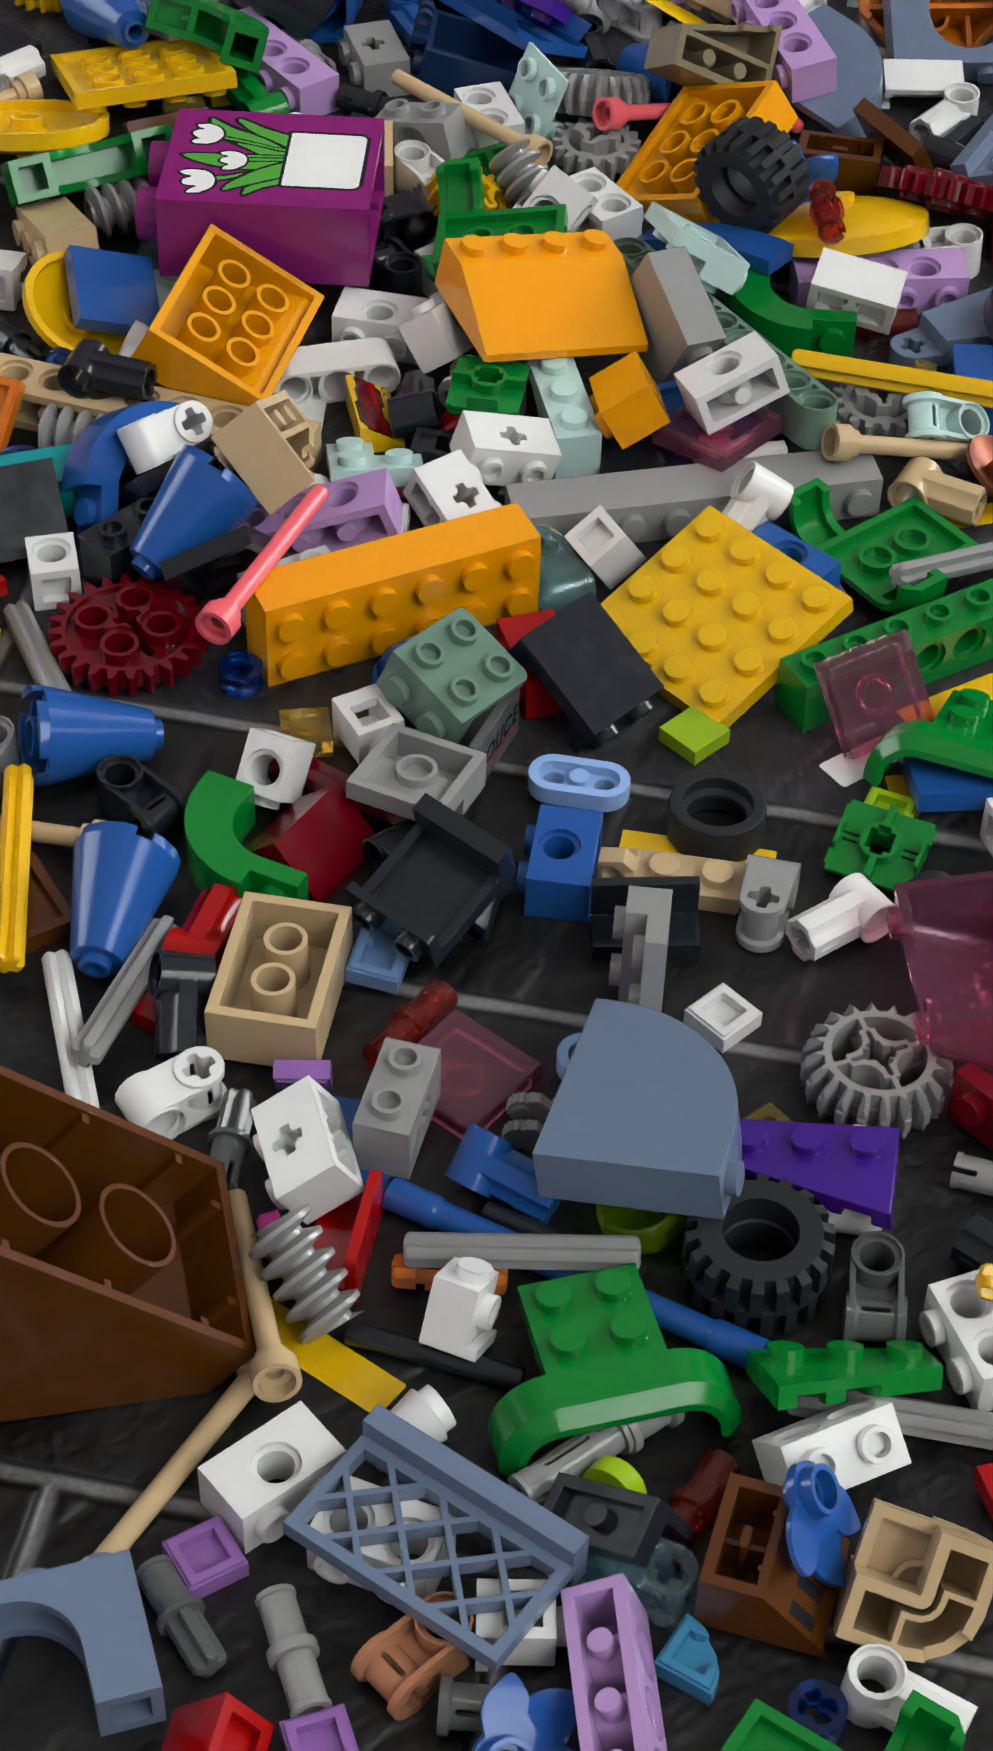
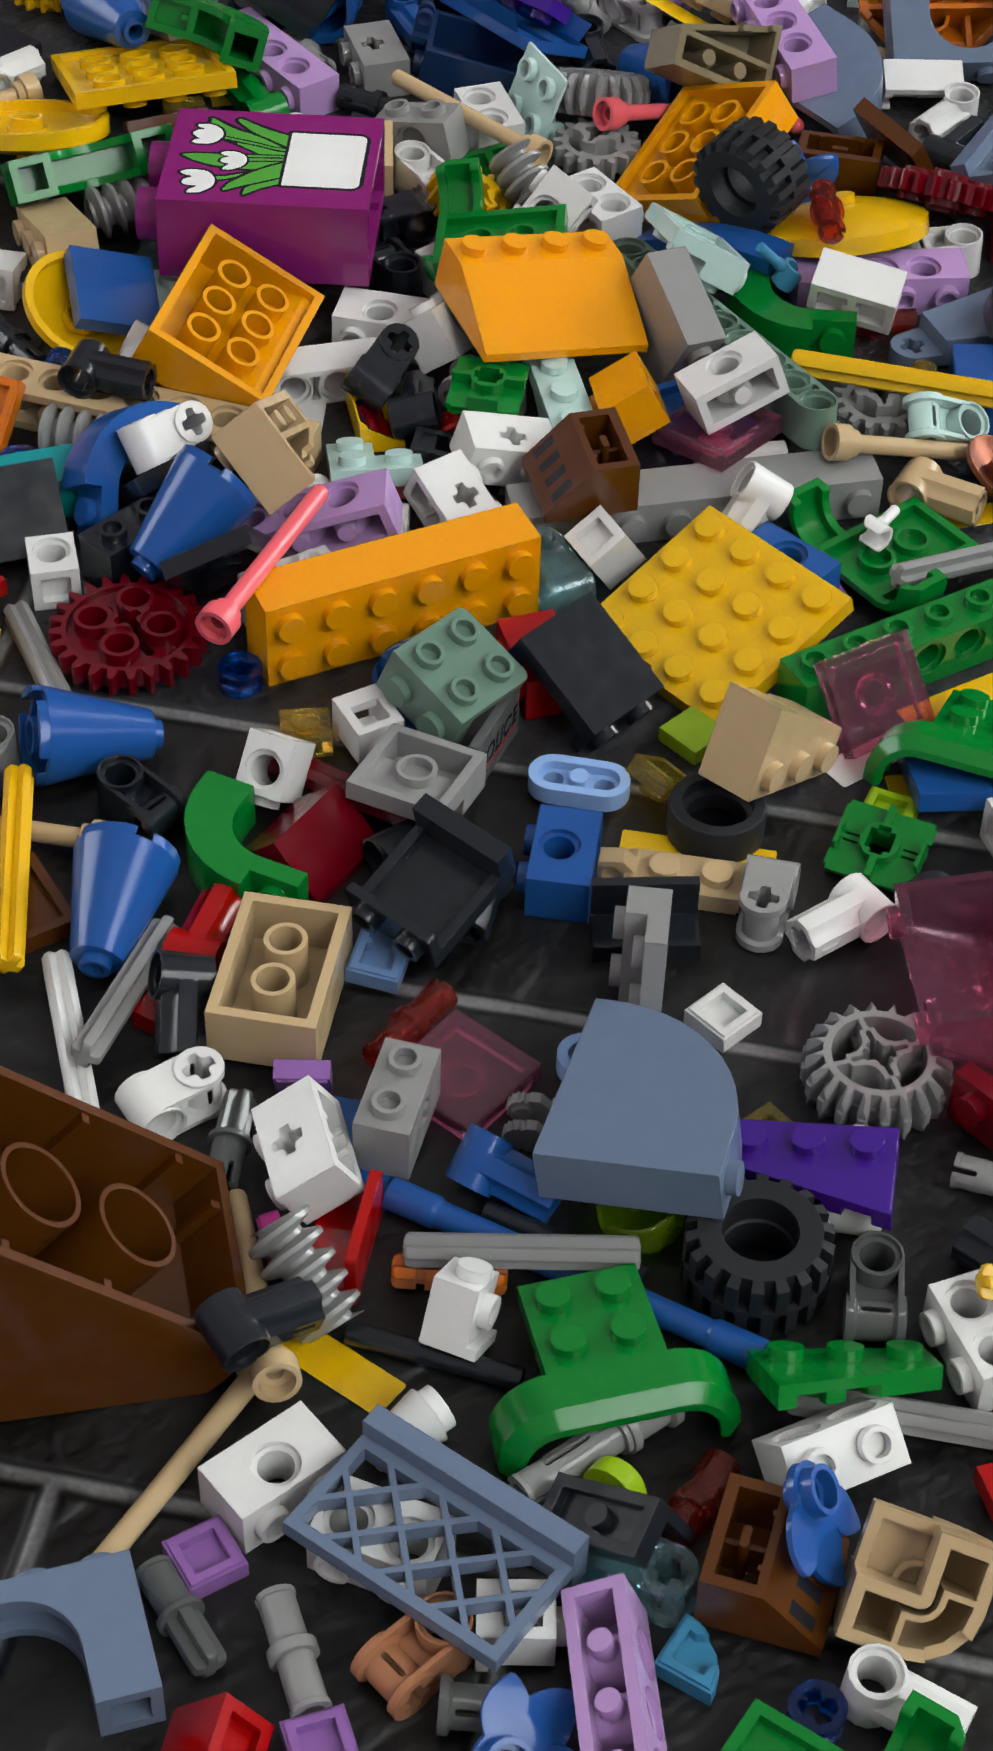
(248, 1325): none -> black piece
(381, 369): none -> black piece
(584, 466): none -> reddish brown slope
(655, 775): none -> clear yellow plate
(766, 744): none -> tan wedge
(786, 272): none -> dark azure hand
(878, 532): none -> white hand

